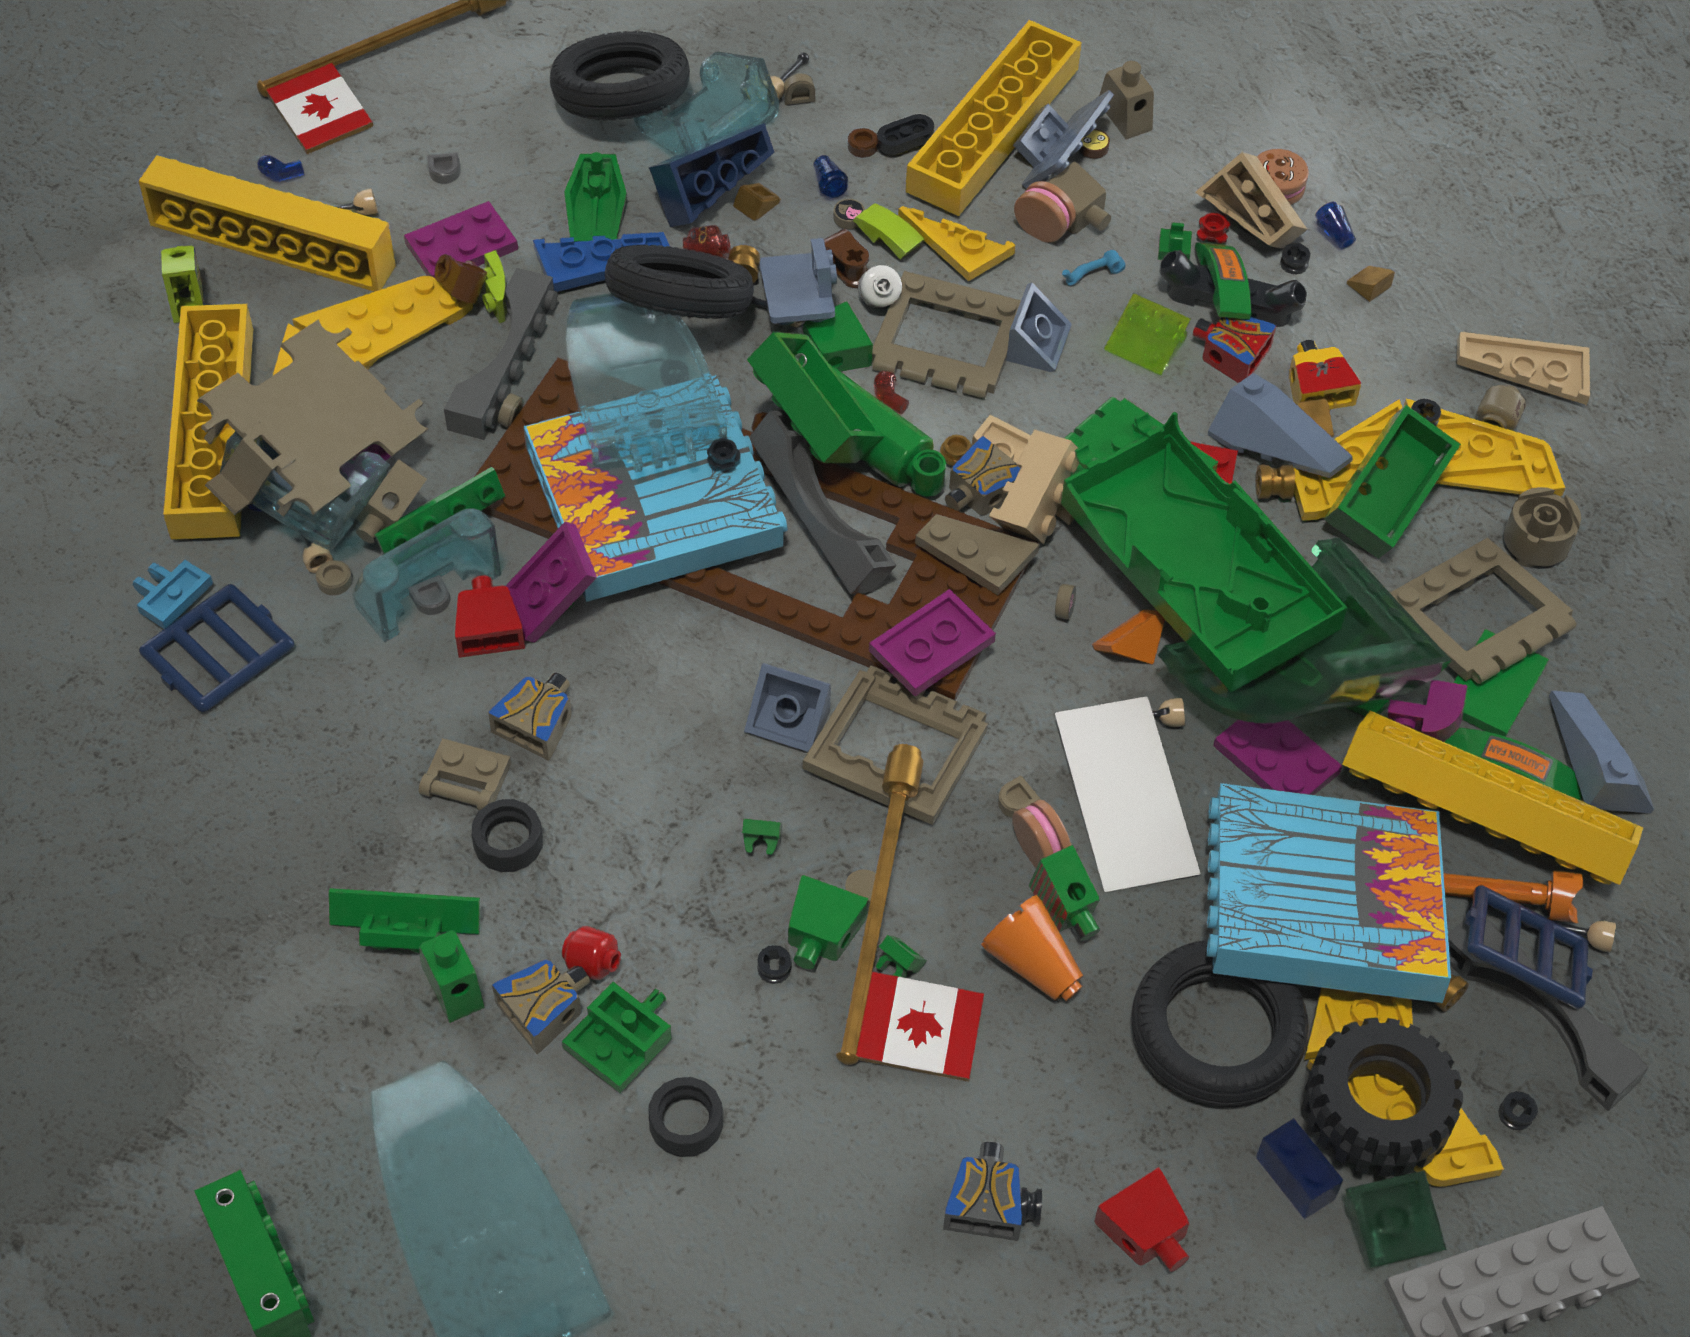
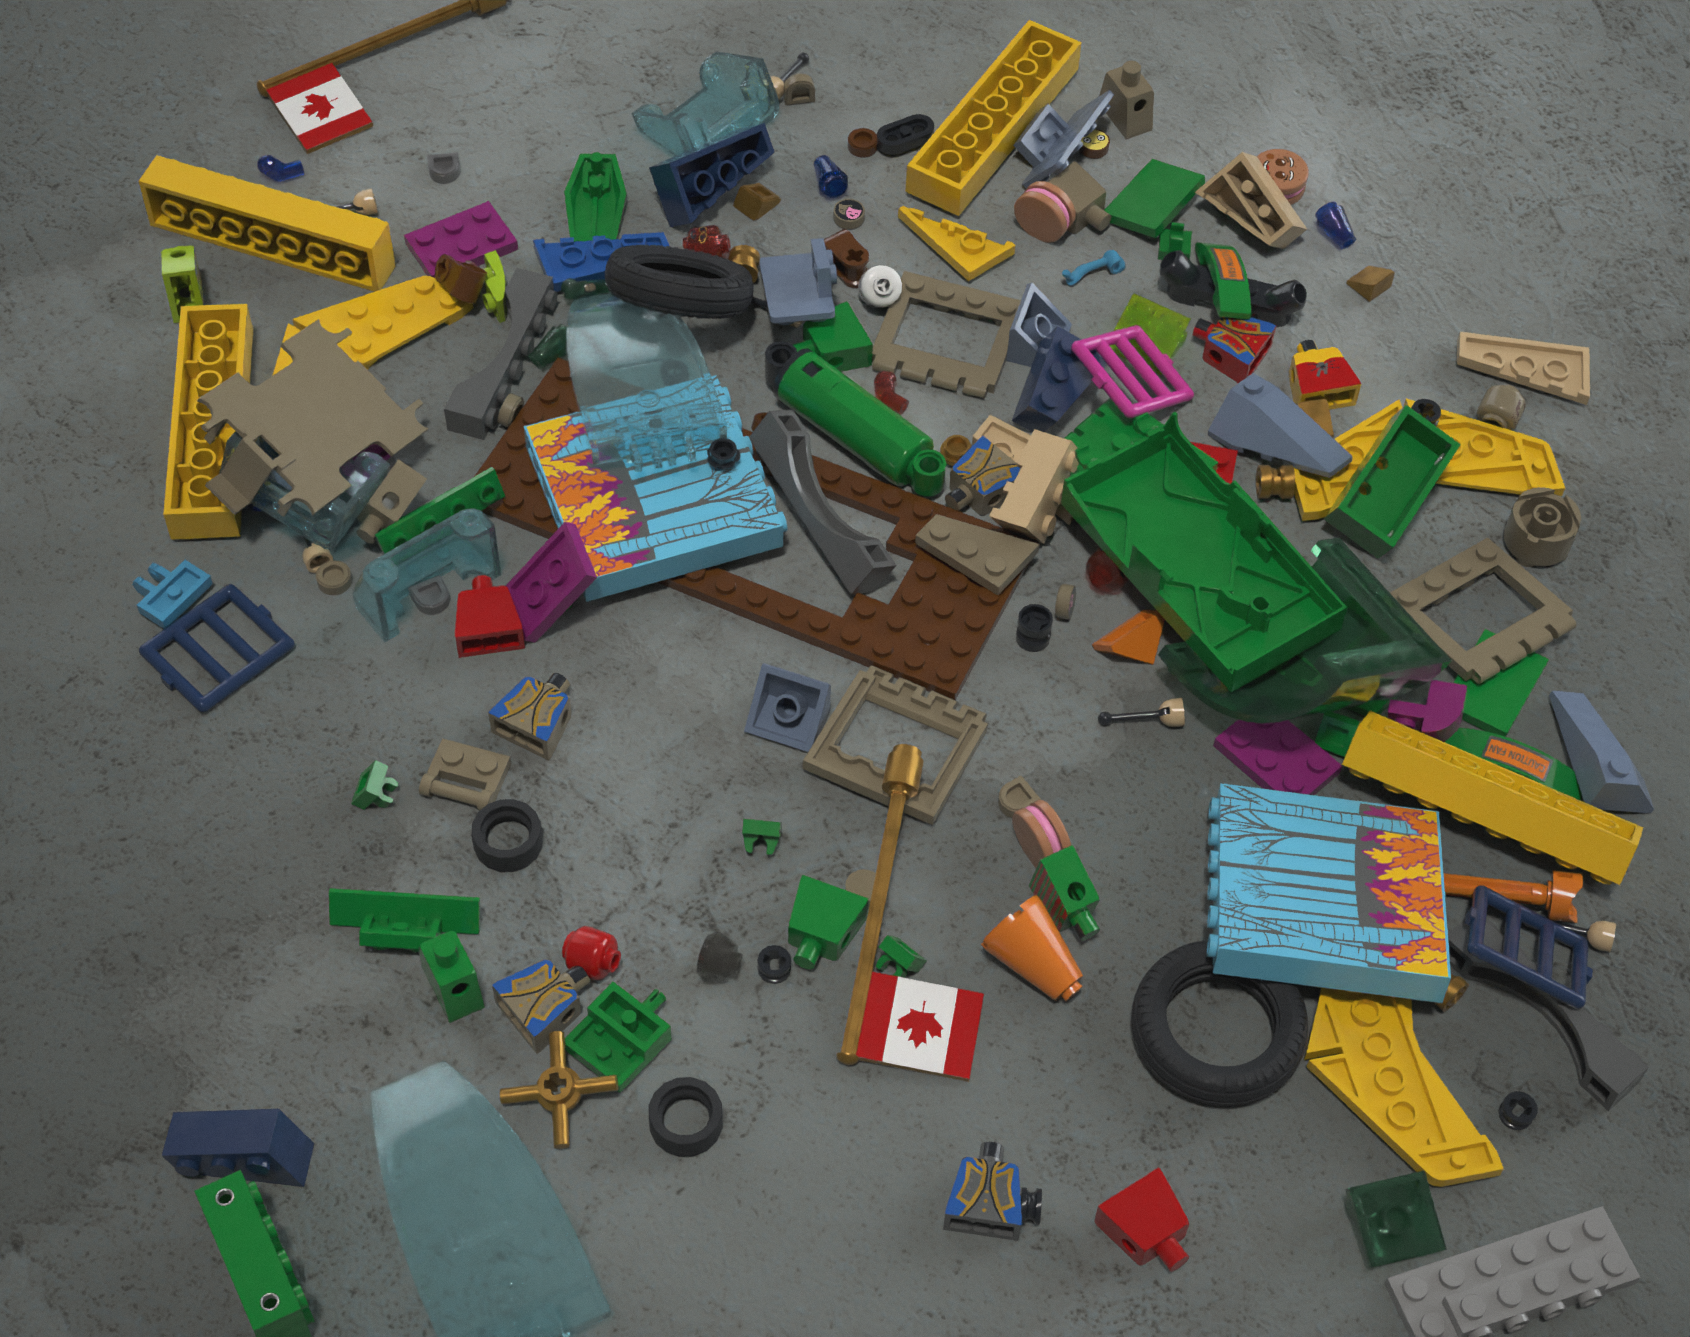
(254, 1140): none -> dark blue wedge
(370, 787): none -> green tile
(550, 347): none -> clear green cone
(569, 1096): none -> pearl gold bar
(583, 289): none -> clear green arm
(626, 98): black tyre -> none
(718, 958): none -> clear smoke cone
(814, 398): green piece -> none
(883, 224): lime slope -> none
(932, 642): magenta plate -> none
(1034, 627): none -> black wheel
(1052, 382): none -> dark blue wedge
(1101, 378): none -> dark pink bar
(1106, 571): none -> clear red head
(1126, 794): white sticker -> none
(1154, 198): none -> green tile
(1213, 228): red plate -> none
(1299, 1168): clear blue brick -> none
(1302, 256): black bush -> none
(1336, 733): none -> green tile
(1402, 1056): black tyre -> none

